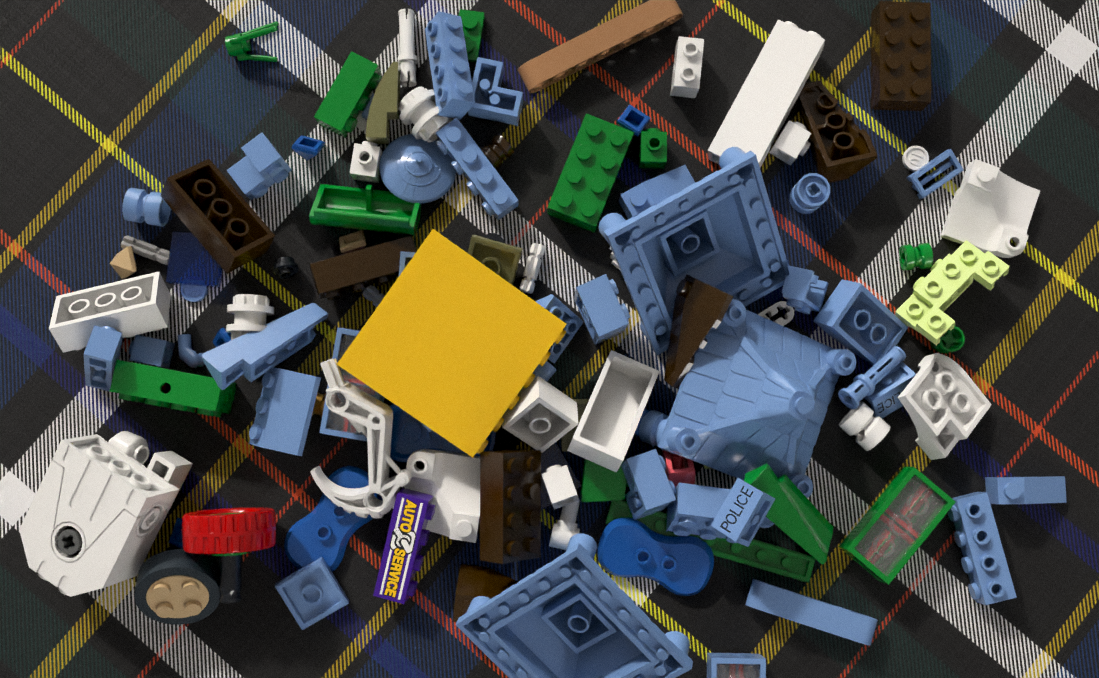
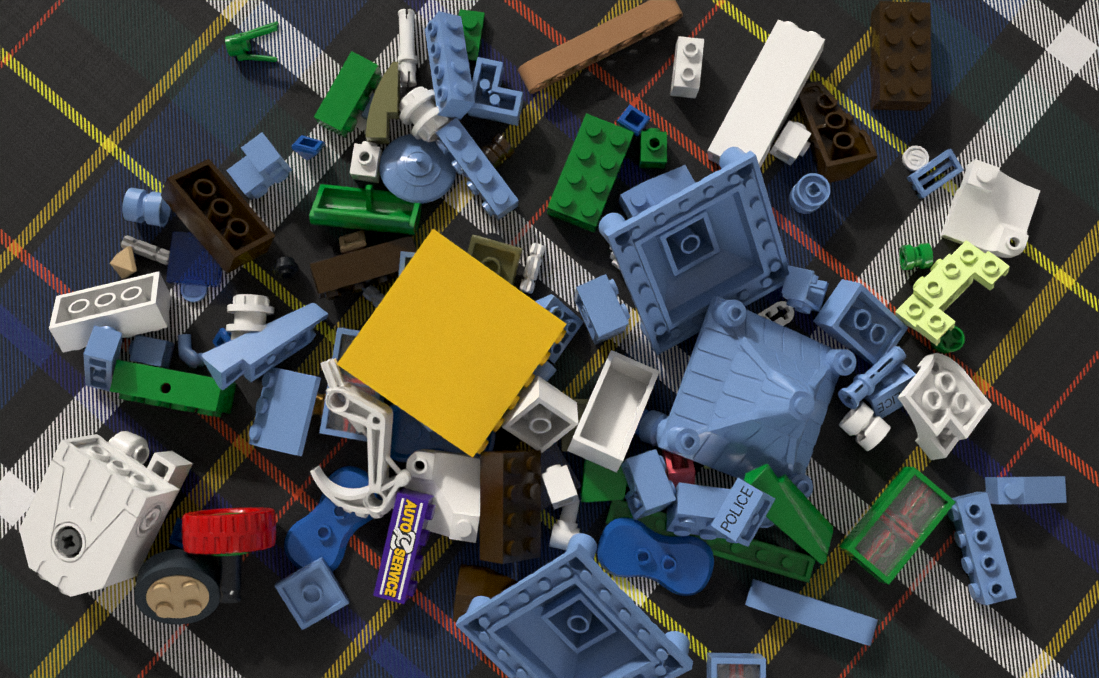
(695, 312): dark brown wedge -> none

